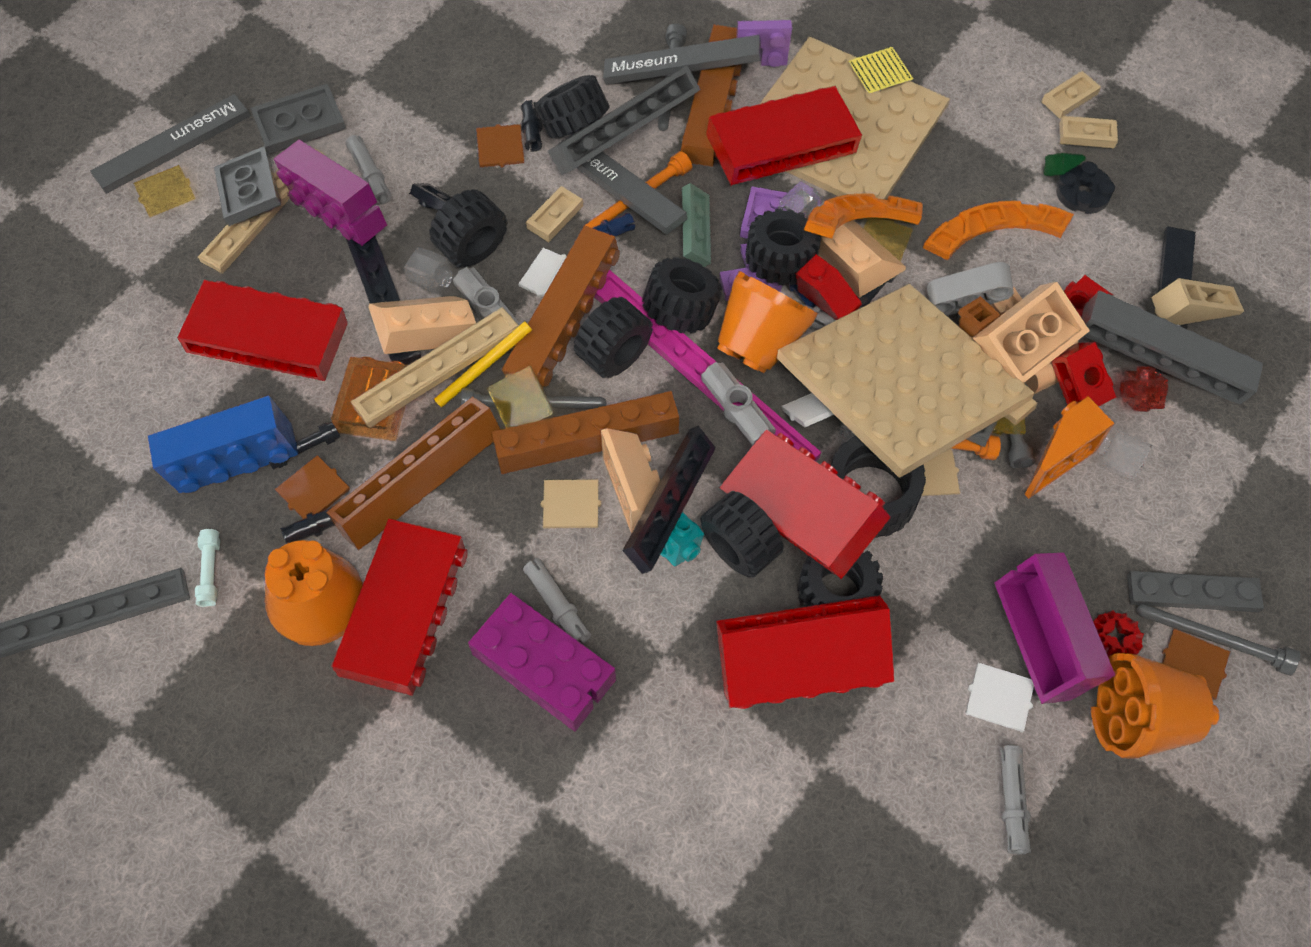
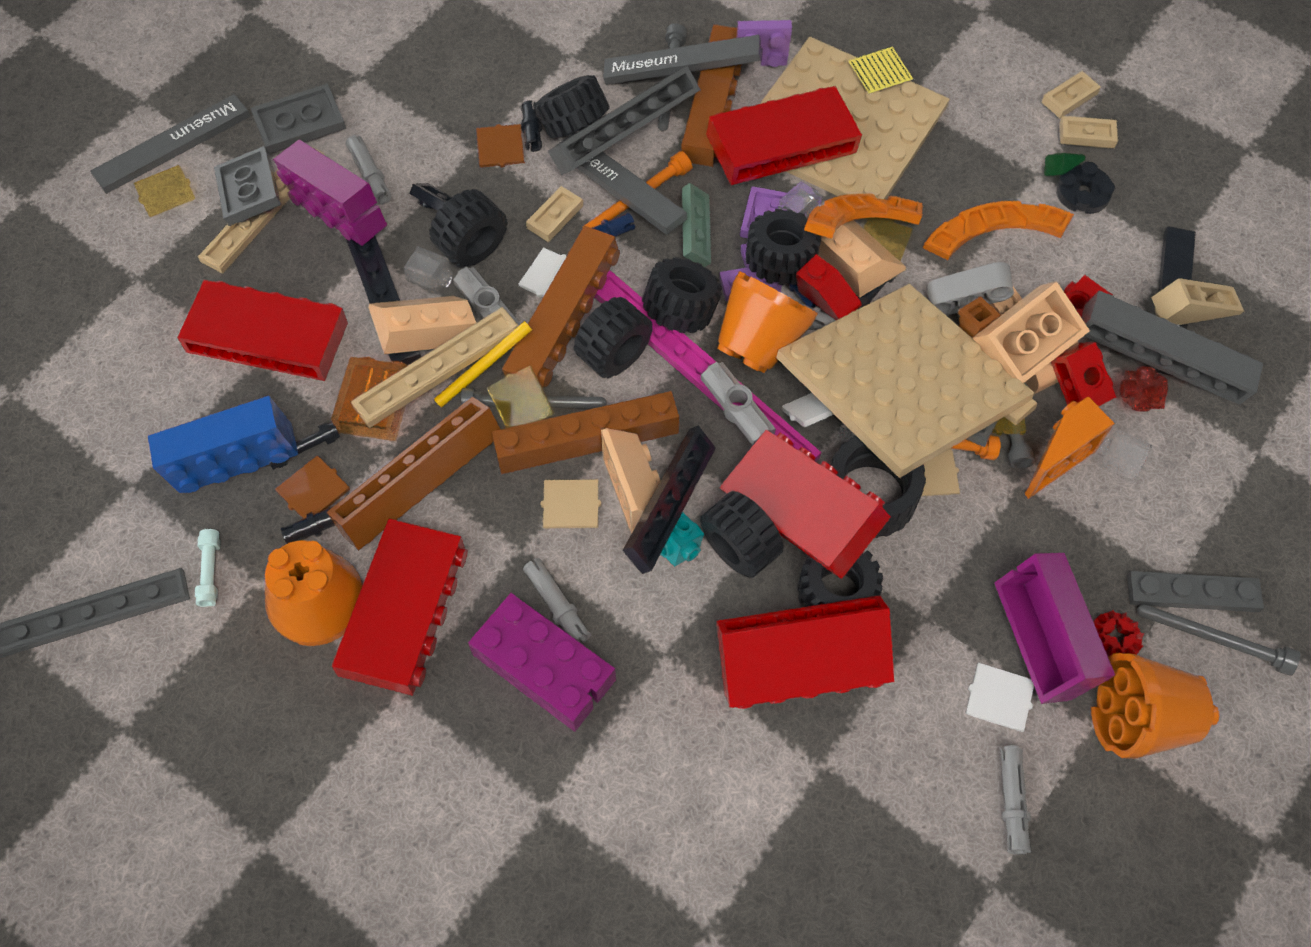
(1197, 658): dark orange piece -> none

